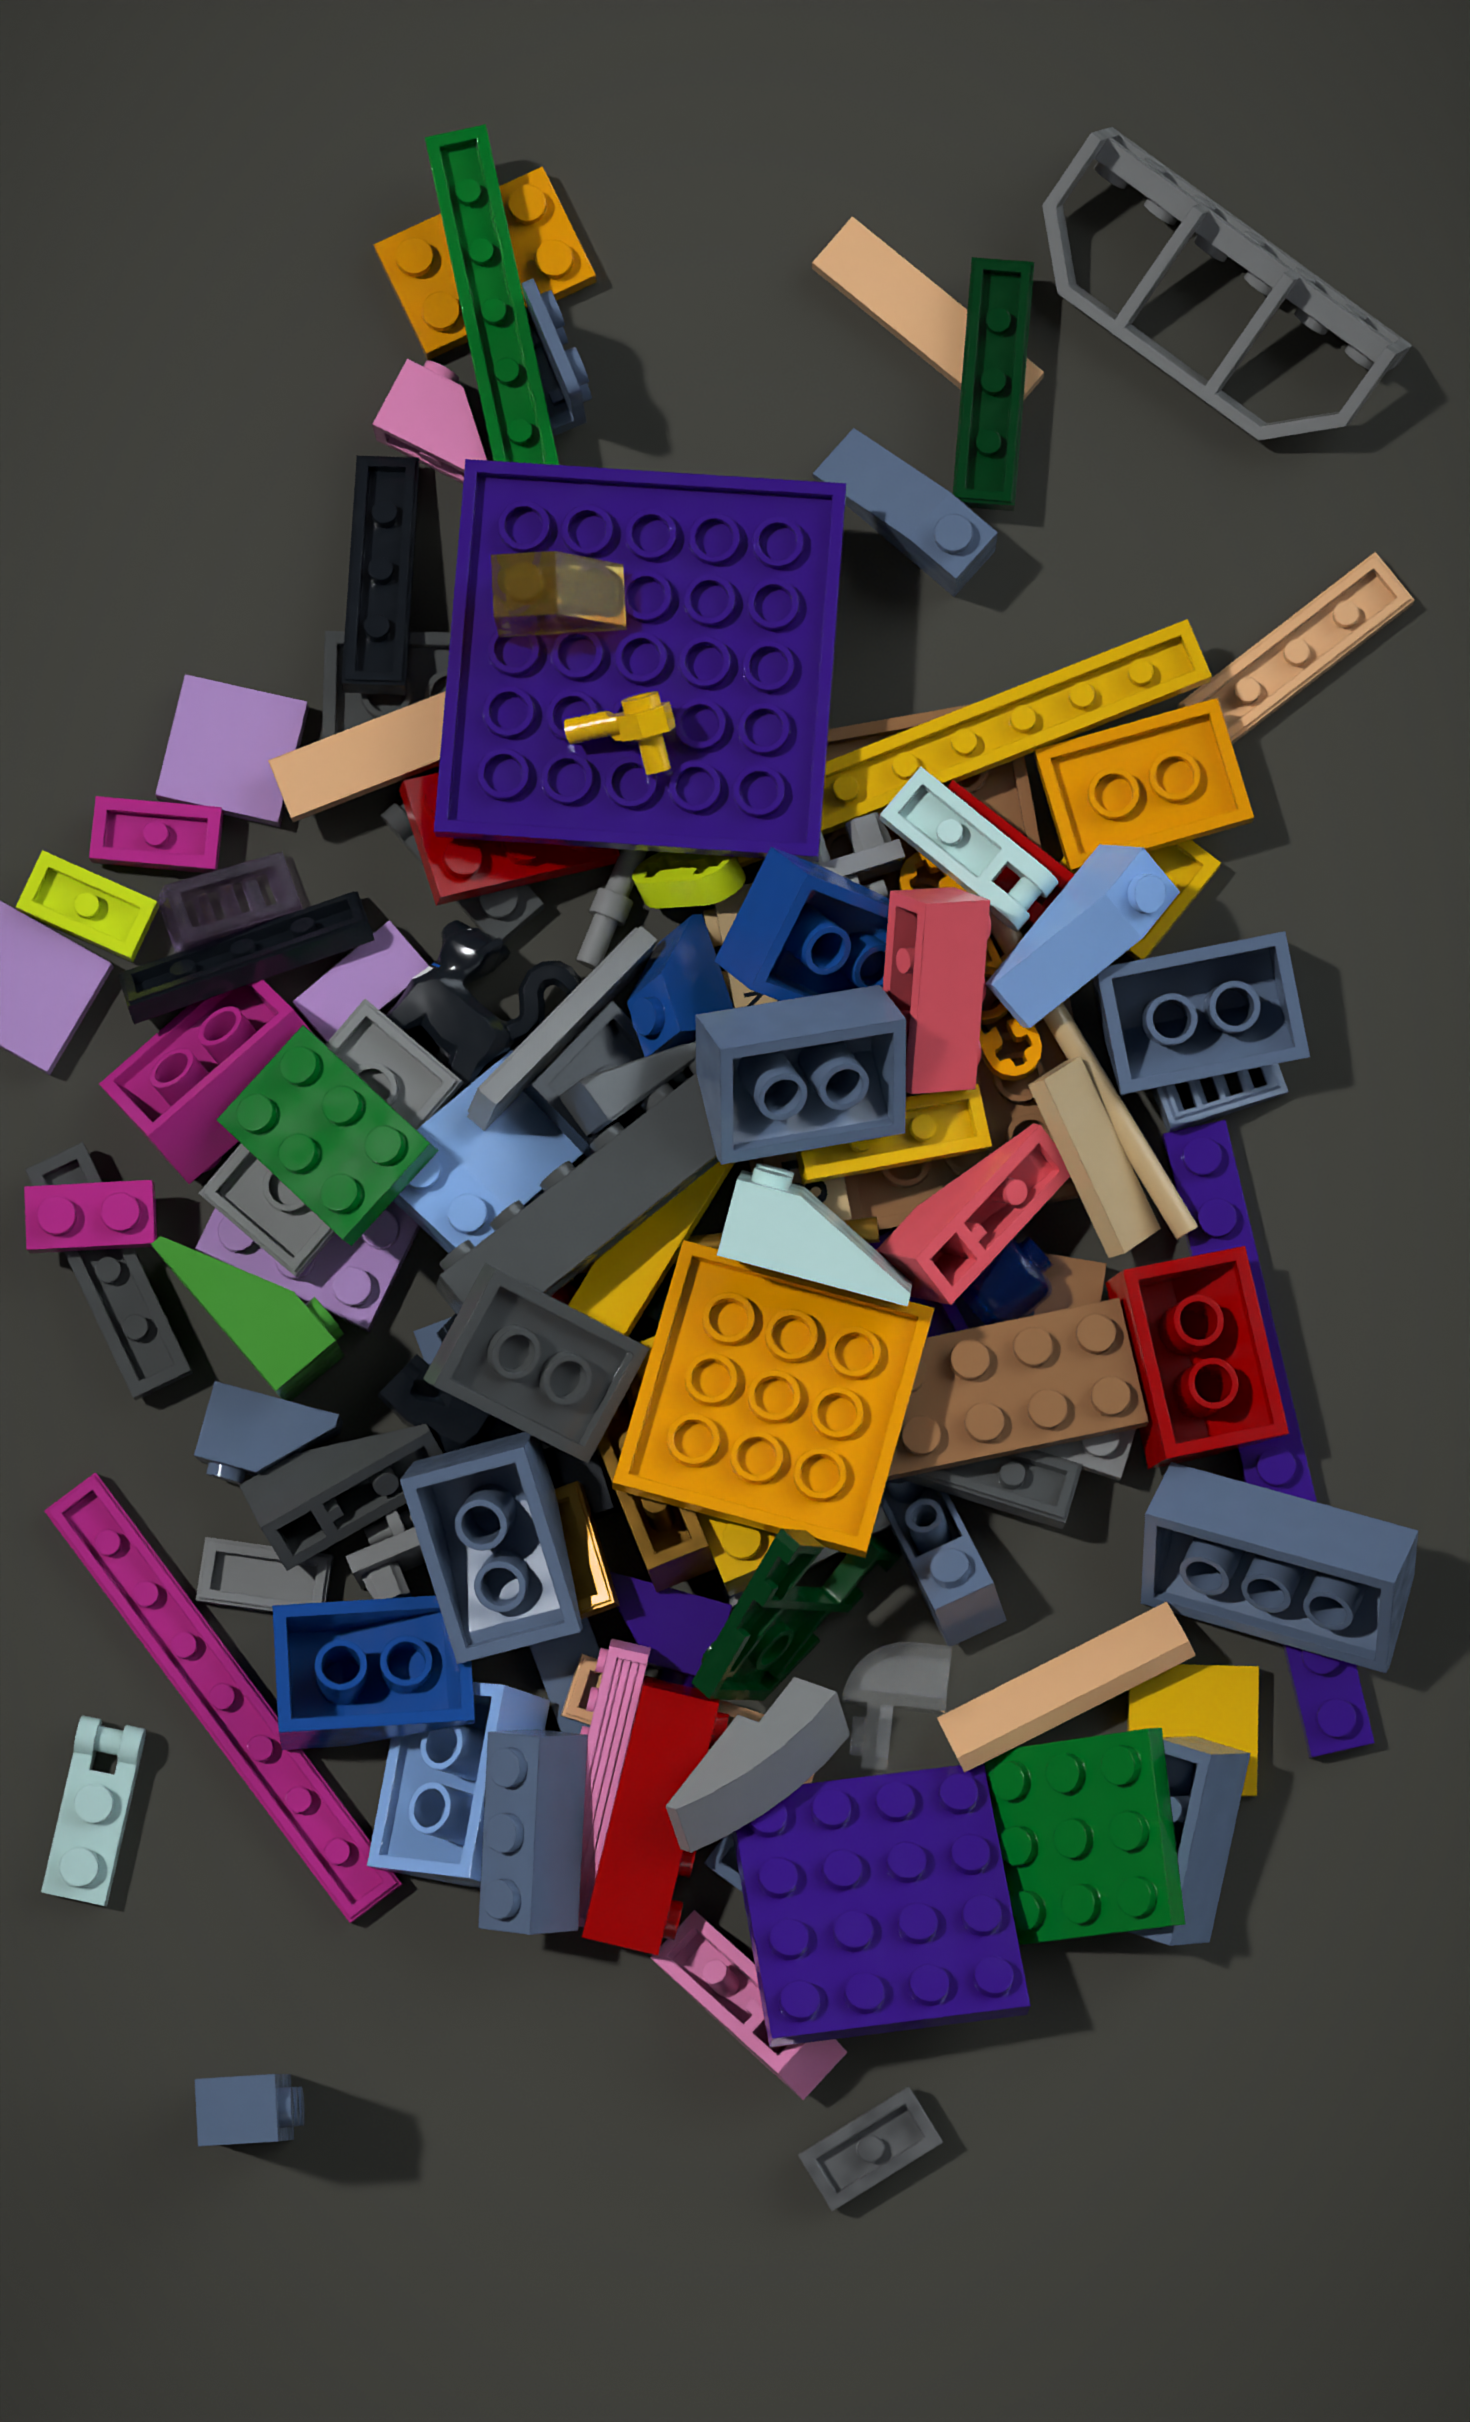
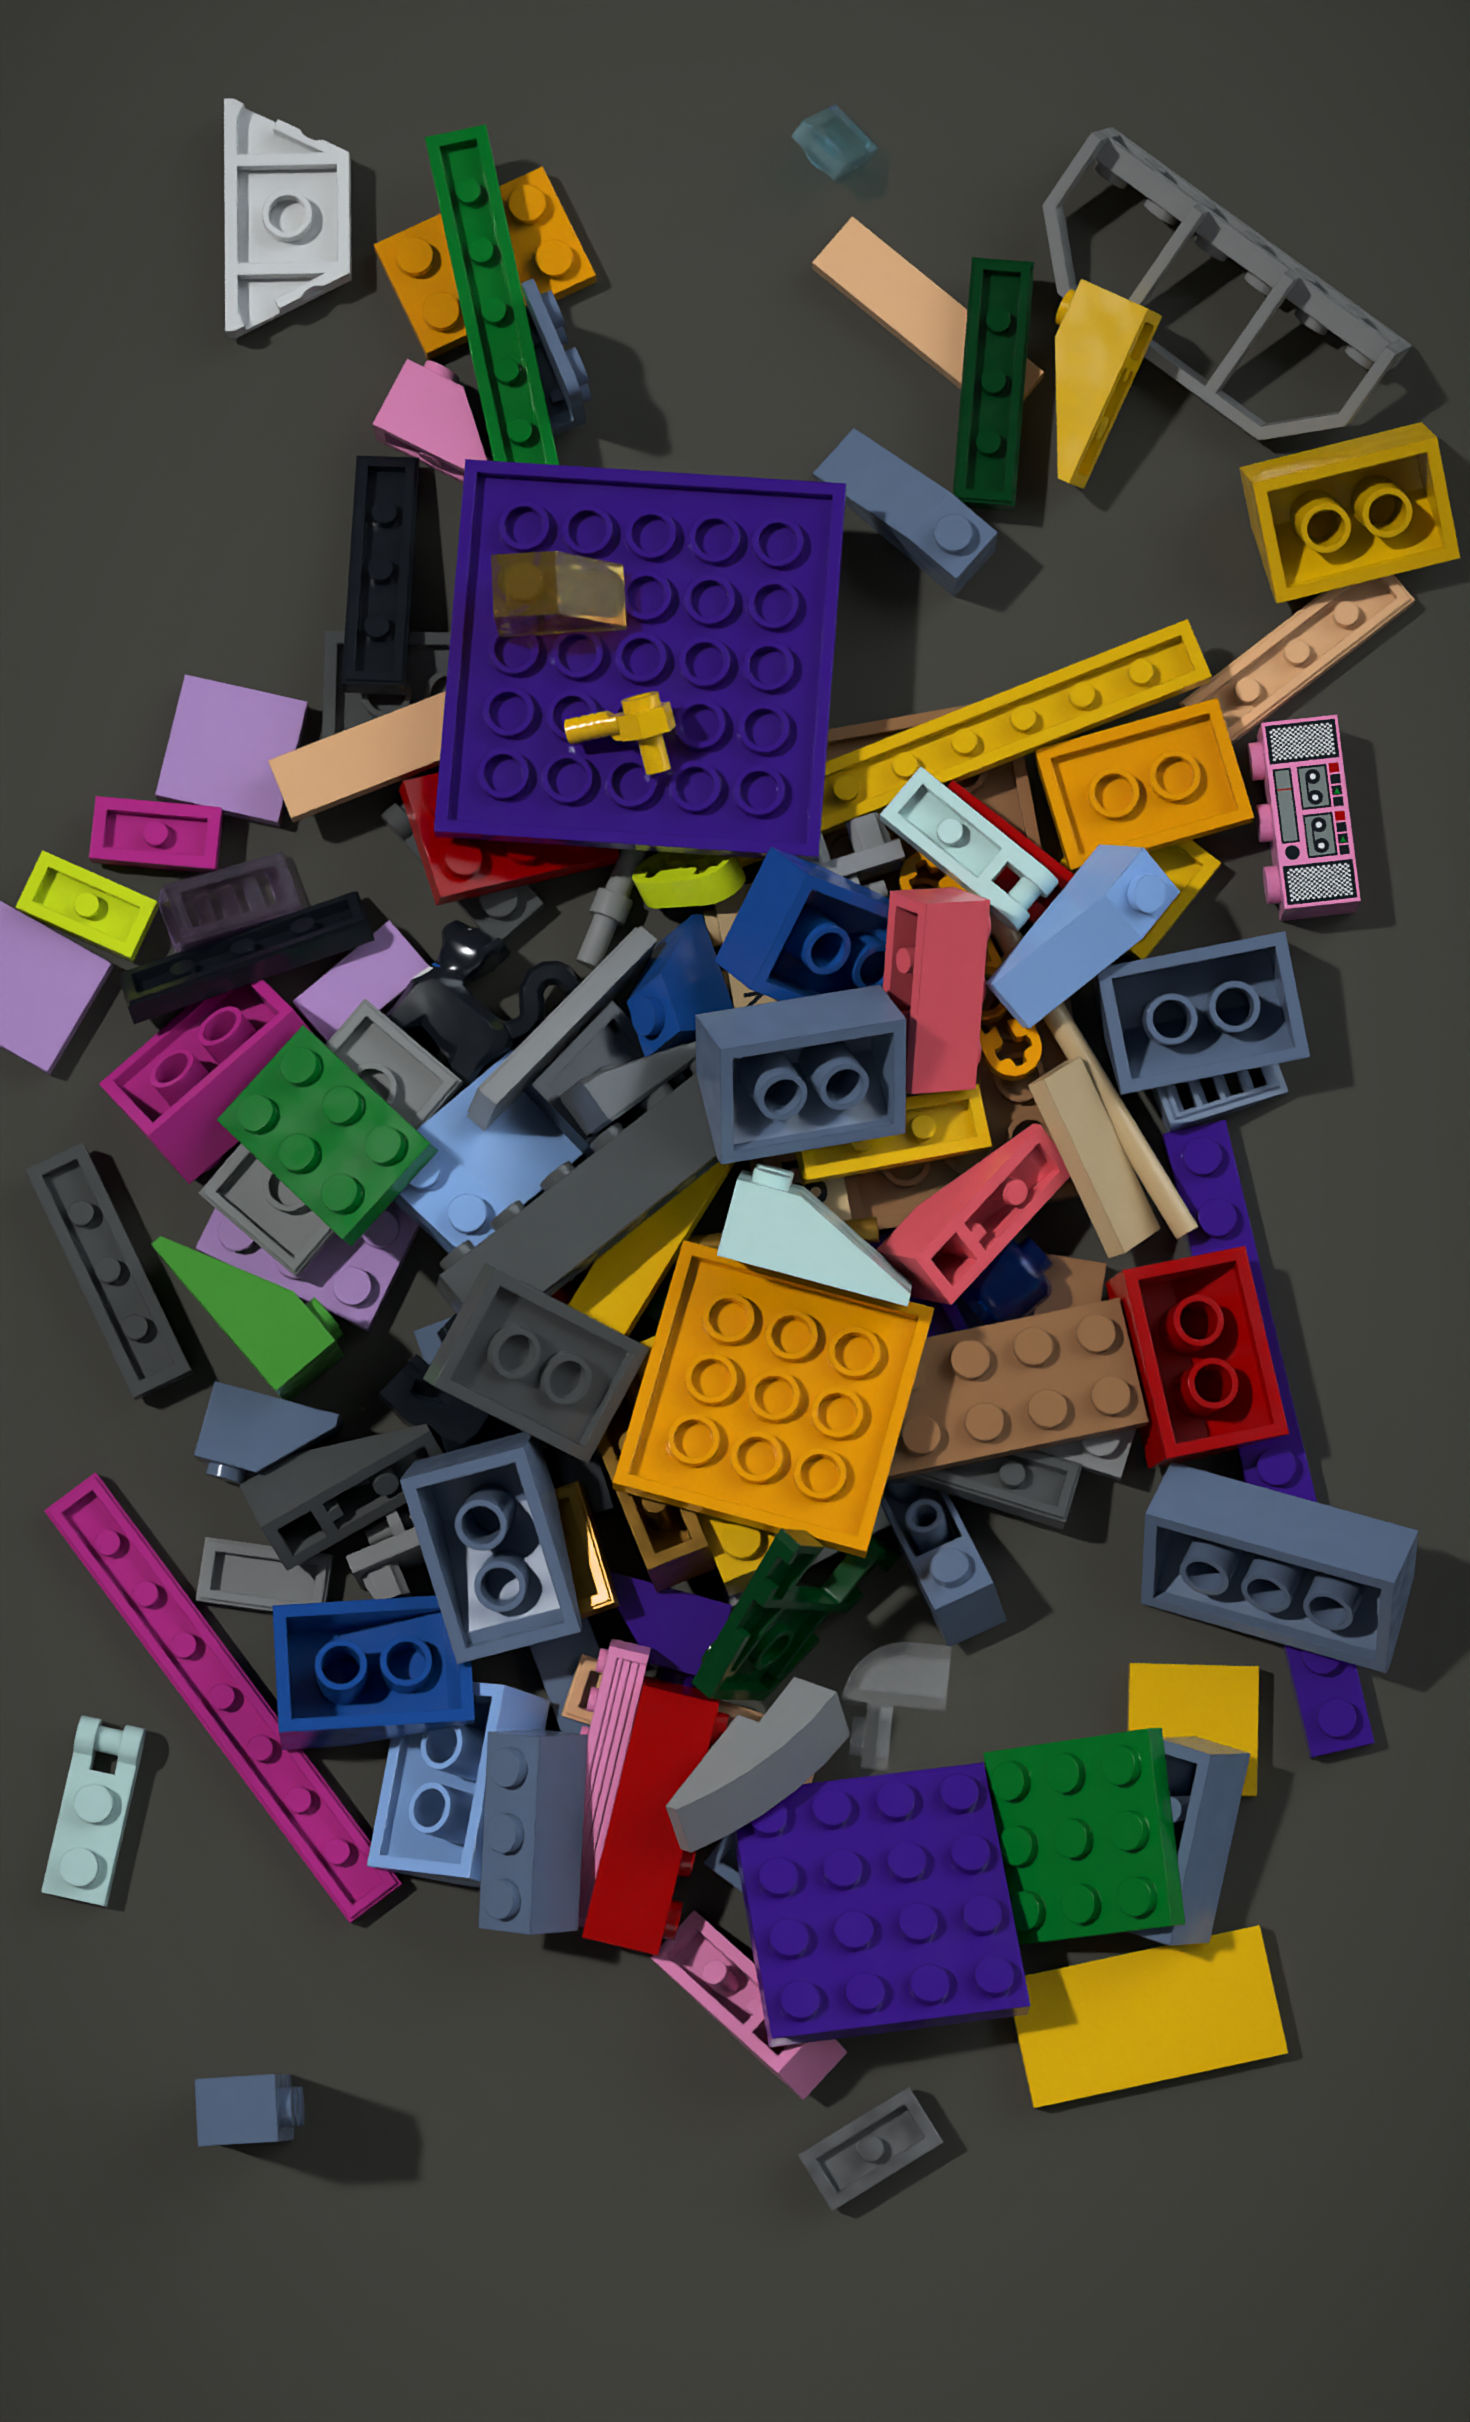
(90, 1216): dark pink plate -> none
(282, 218): none -> white wing
(834, 142): none -> clear light blue plate
(1066, 1686): light nougat tile -> none
(1095, 364): none -> yellow slope
(1149, 2017): none -> yellow tile
(1305, 818): none -> brick
(1350, 512): none -> yellow slope

